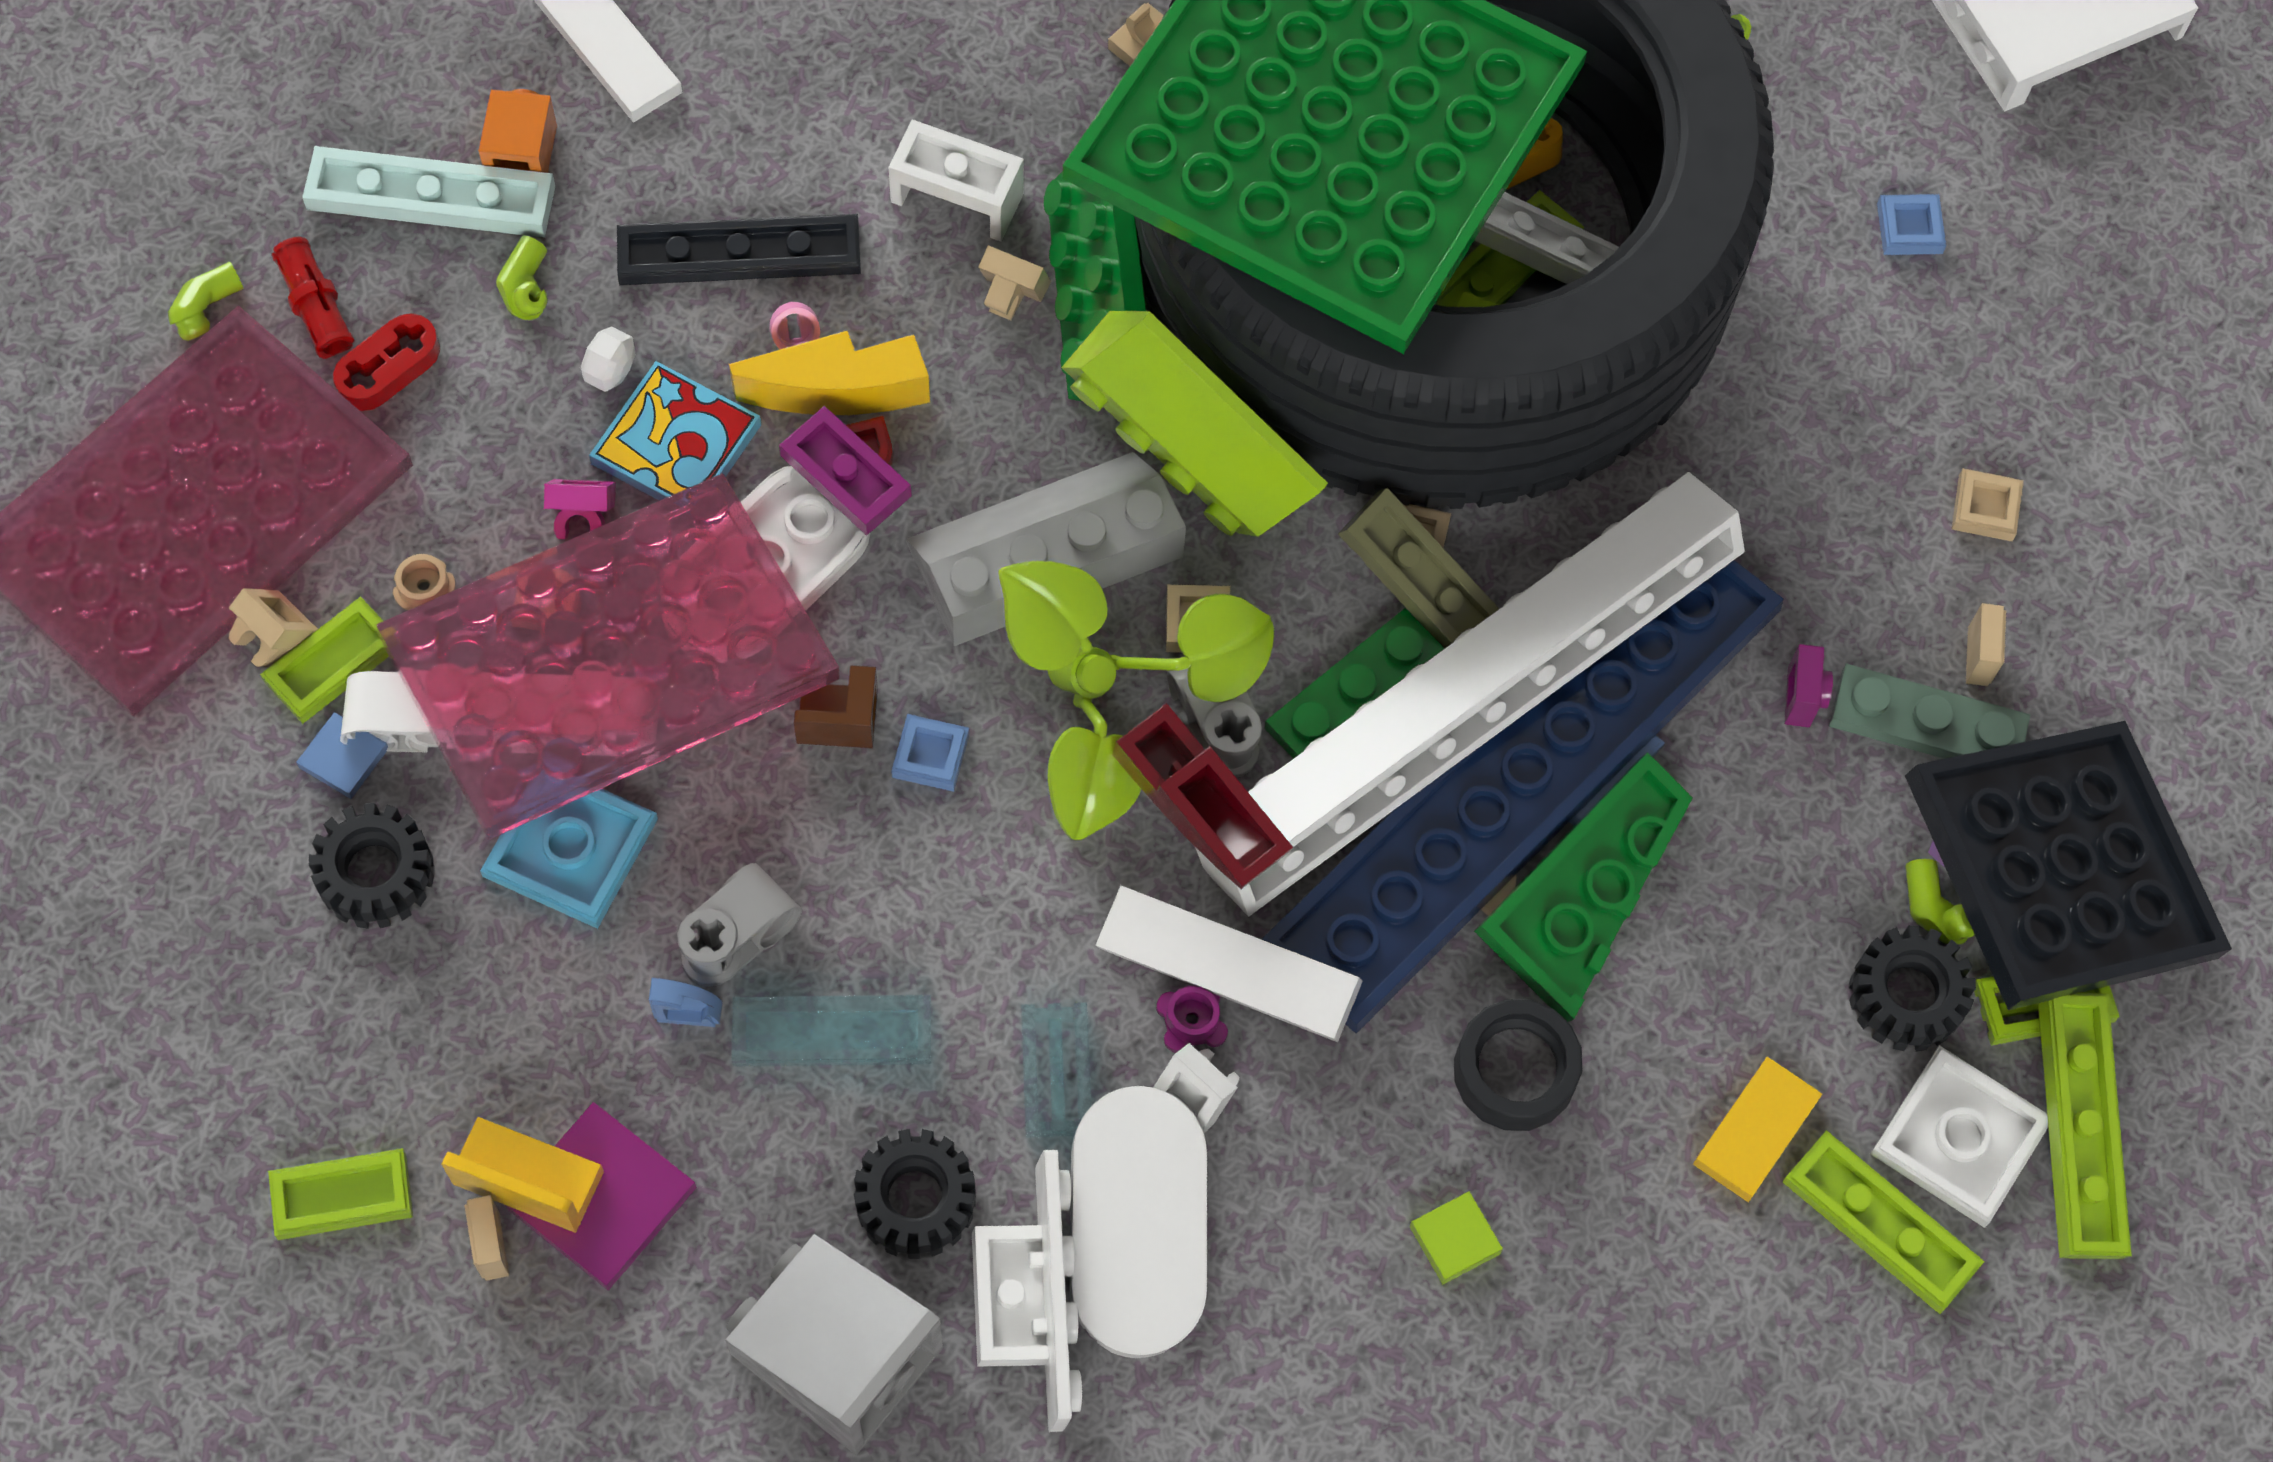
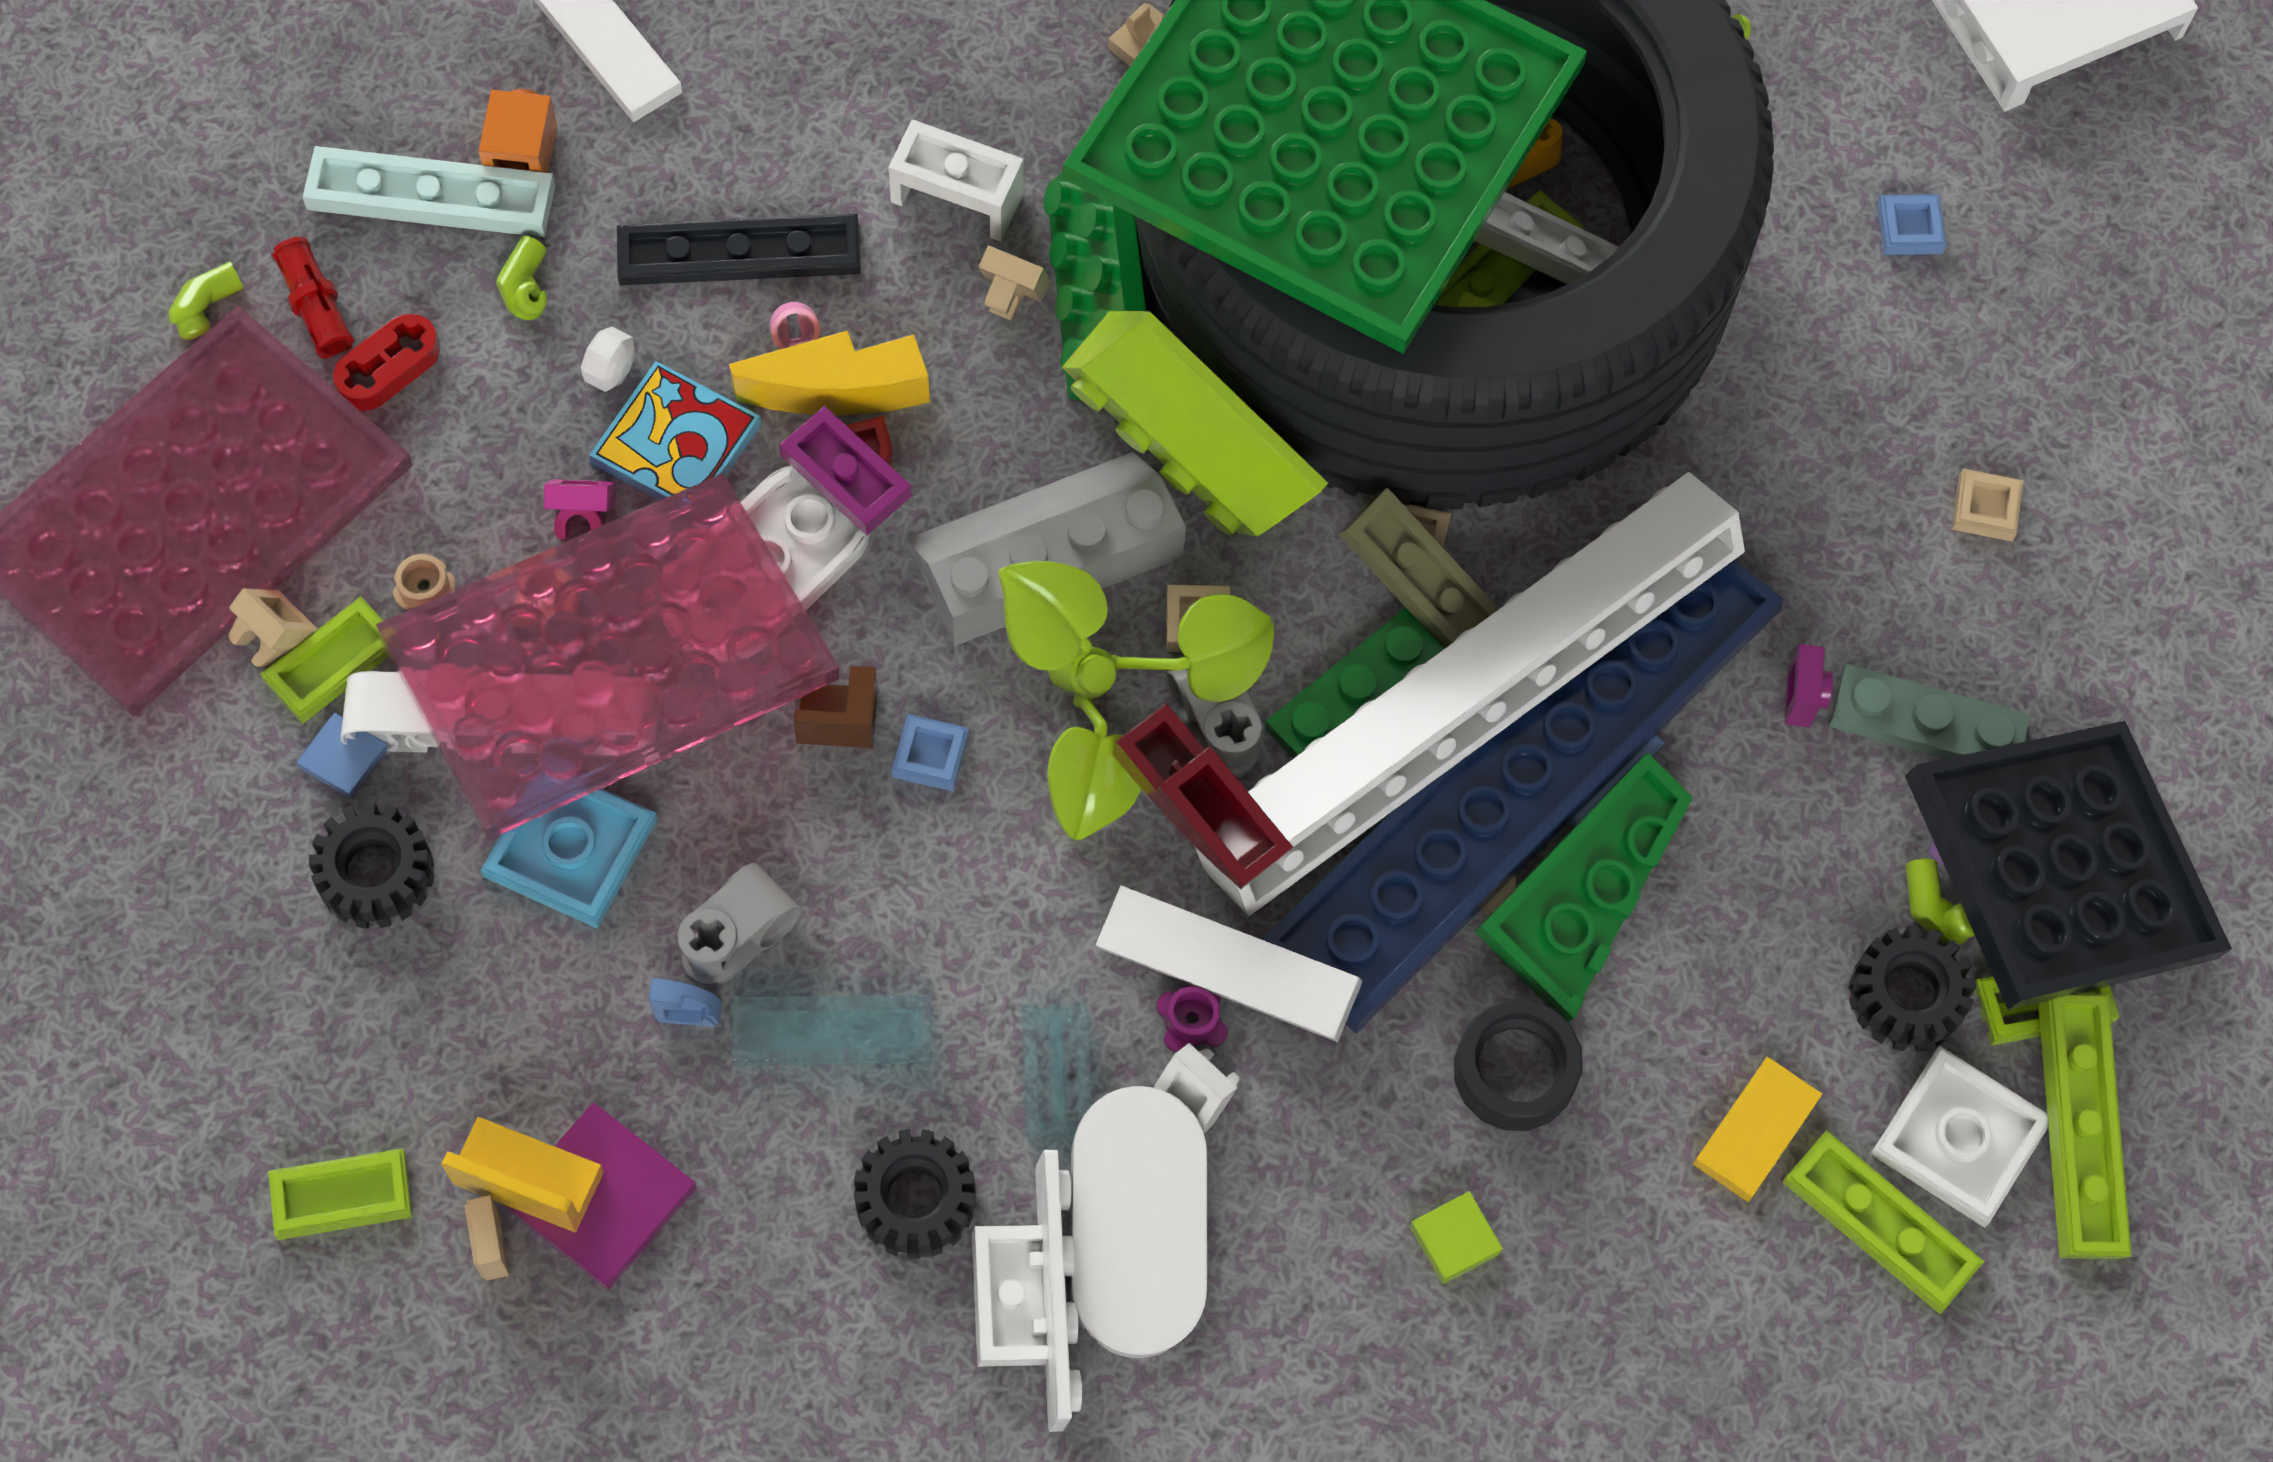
(835, 1340): light grey slope -> none
(1985, 644): tan tile -> none

